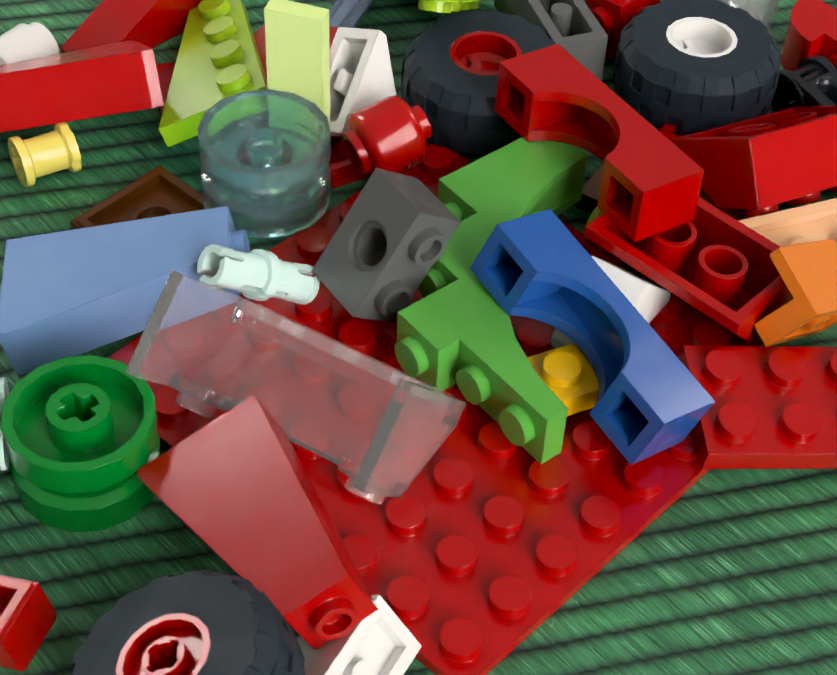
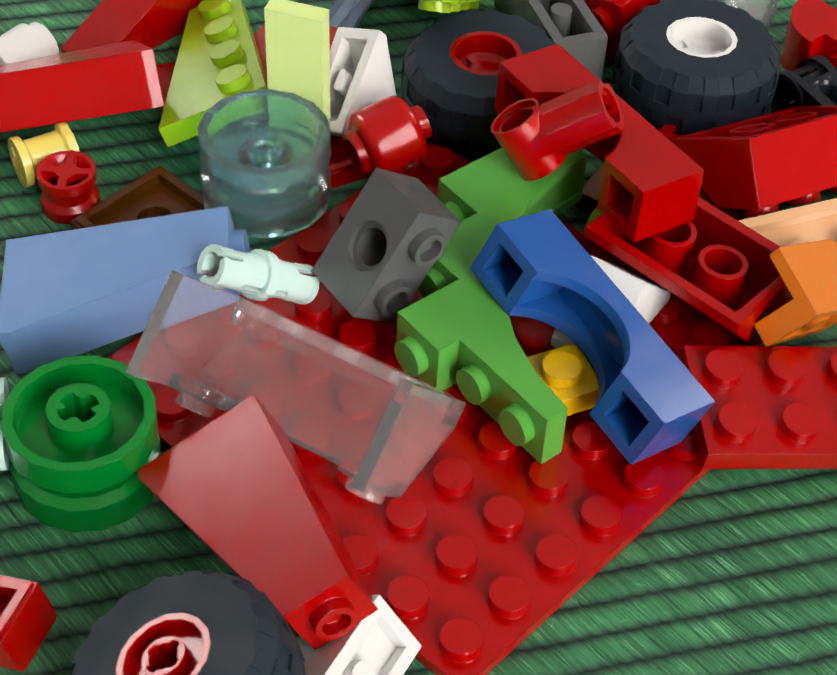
(67, 185): none -> red wheel
(543, 134): none -> red piece

